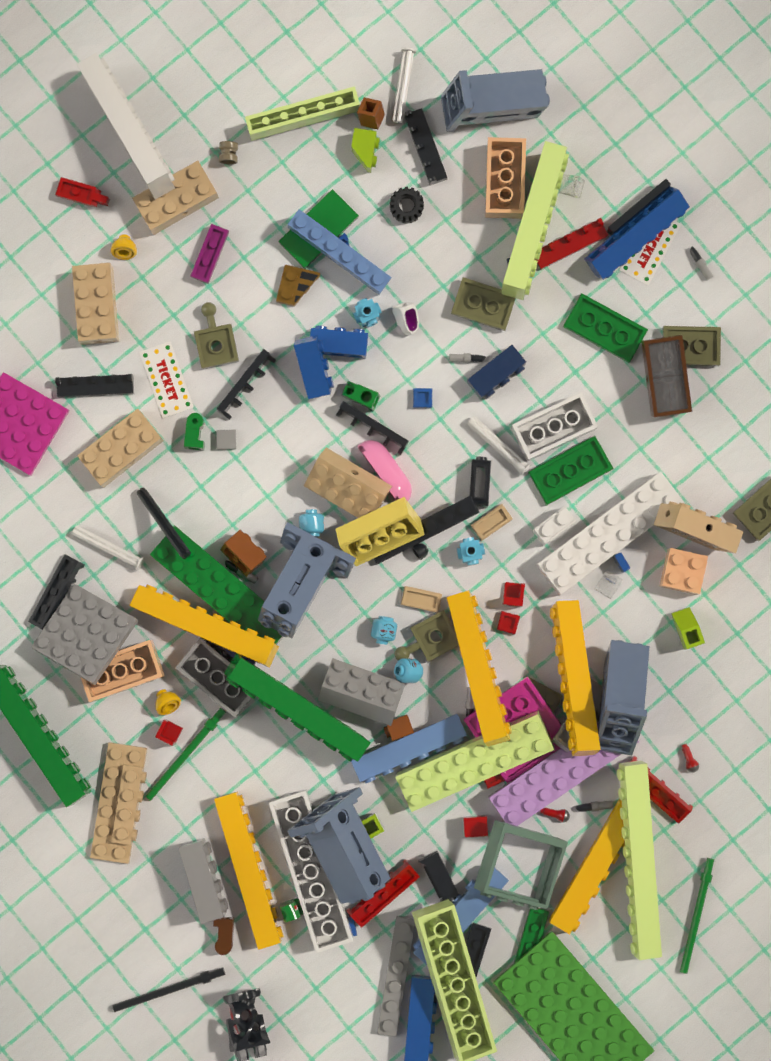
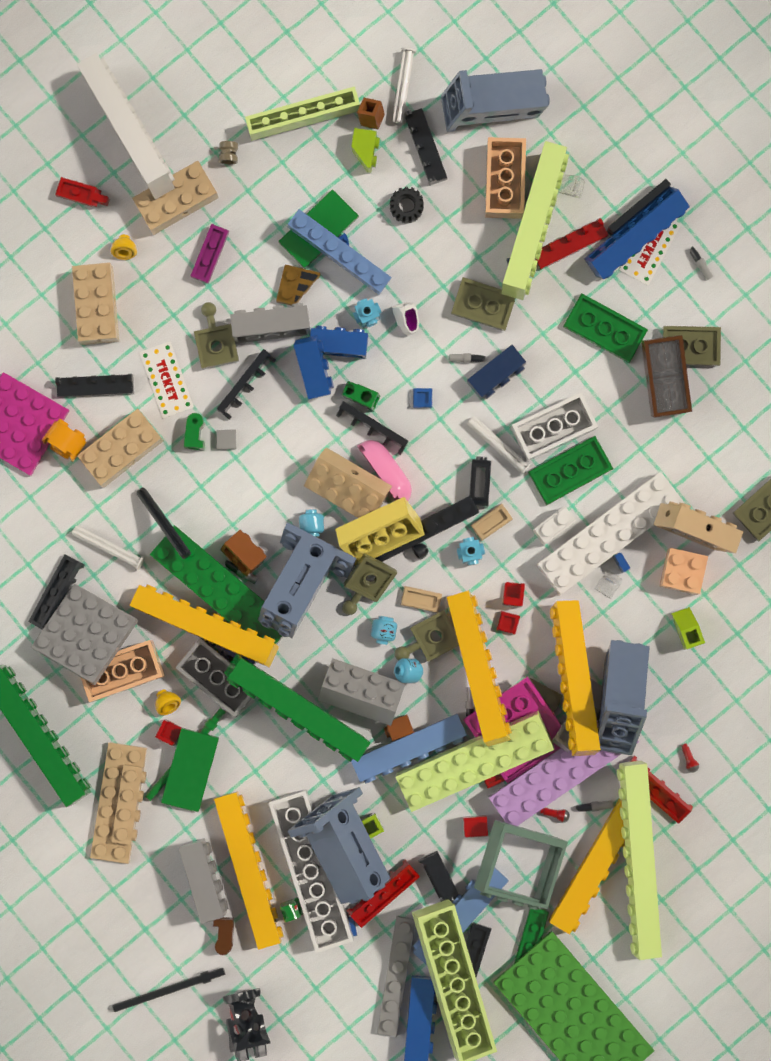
(64, 440): none -> light orange brick
(190, 769): none -> green tile
(271, 323): none -> light grey brick
(370, 589): none -> olive plate
(705, 878): green bar -> none

